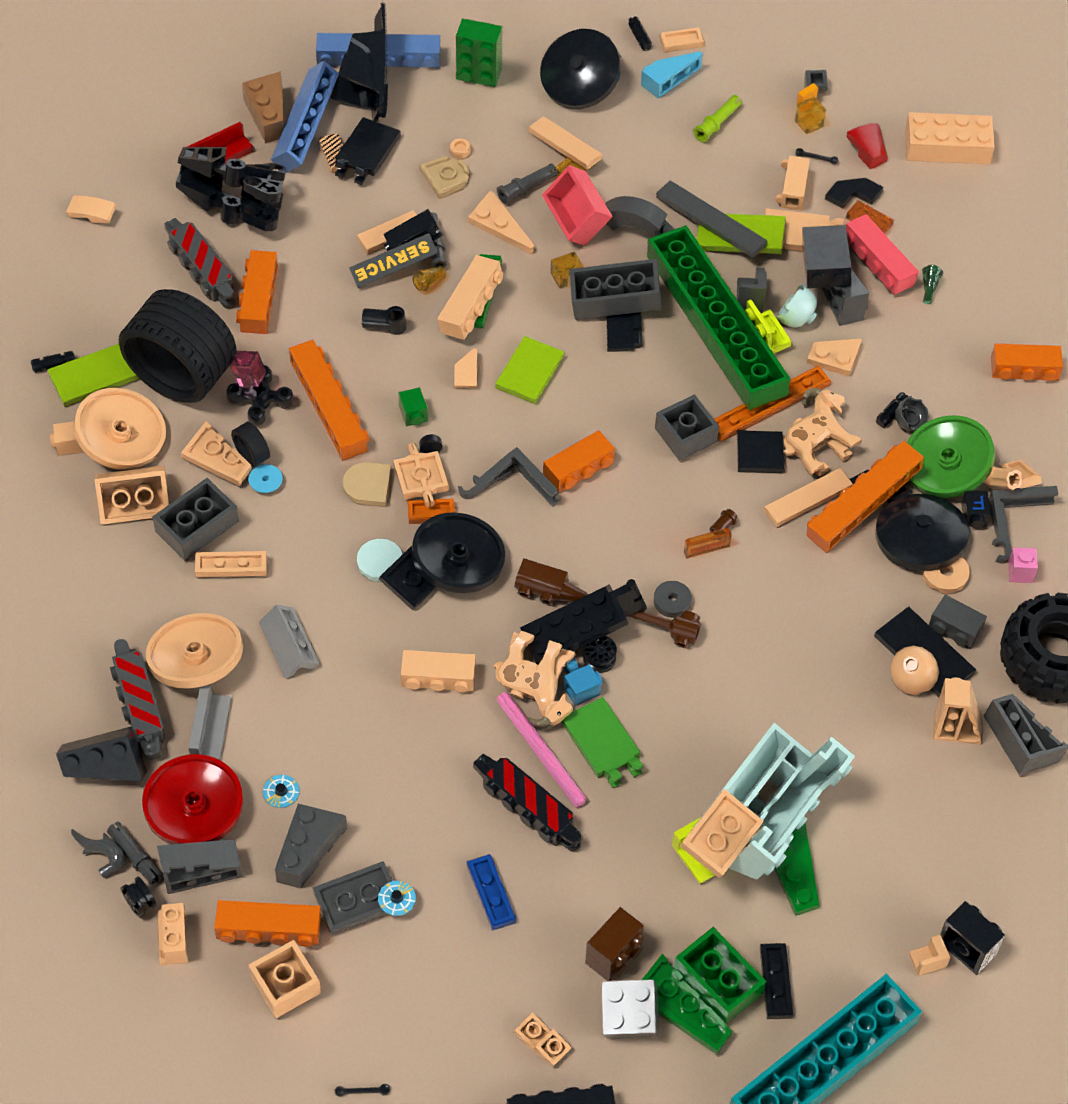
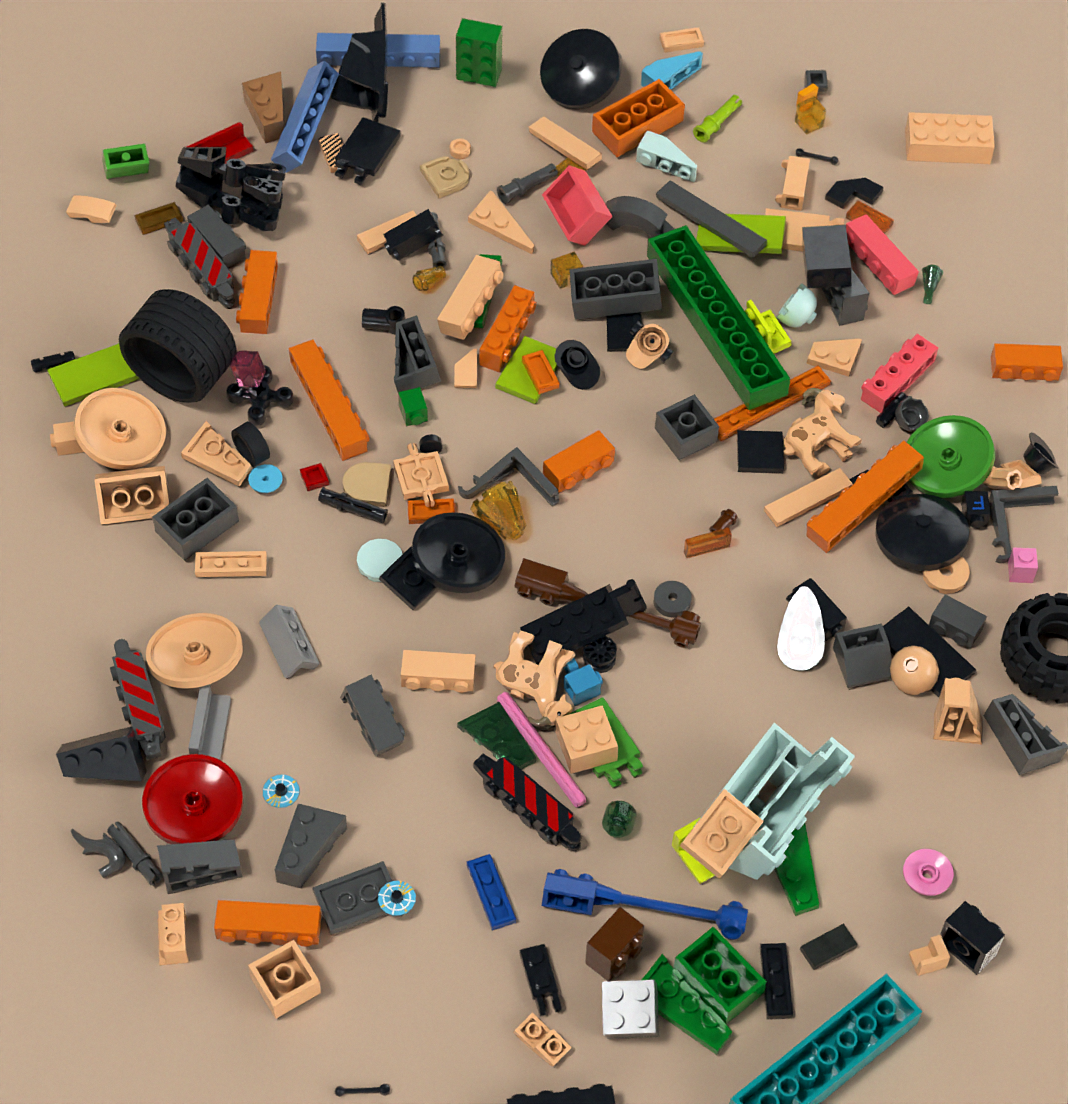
(125, 161): none -> bright green brick
(138, 896): black wheel -> none
(155, 218): none -> pearl gold tile
(219, 235): none -> dark grey brick
(314, 477): none -> red tile
(327, 496): none -> black pin
(373, 715): none -> dark grey wedge
(393, 260): dark grey tile -> none
(413, 359): none -> dark grey wedge
(499, 735): none -> clear green wing
(501, 510): none -> clear yellow cone
(507, 328): none -> orange brick
(540, 372): none -> orange tile
(540, 977): none -> black hinge
(577, 364): none -> black piece
(583, 893): none -> blue bar
(586, 739): none -> light nougat brick
(619, 819): none -> clear green head
(627, 120): none -> orange brick
(639, 33): black axle -> none
(648, 345): none -> light nougat cap
(663, 155): none -> light aqua slope
(753, 289): dark grey panel -> none
(802, 632): none -> shield
(828, 946): none -> pearl dark grey tile
(833, 618): none -> black brick
(863, 655): none -> dark grey slope
(870, 144): red slope -> none
(899, 372): none -> coral brick
(931, 863): none -> bright pink dish
(1039, 455): none -> black piece

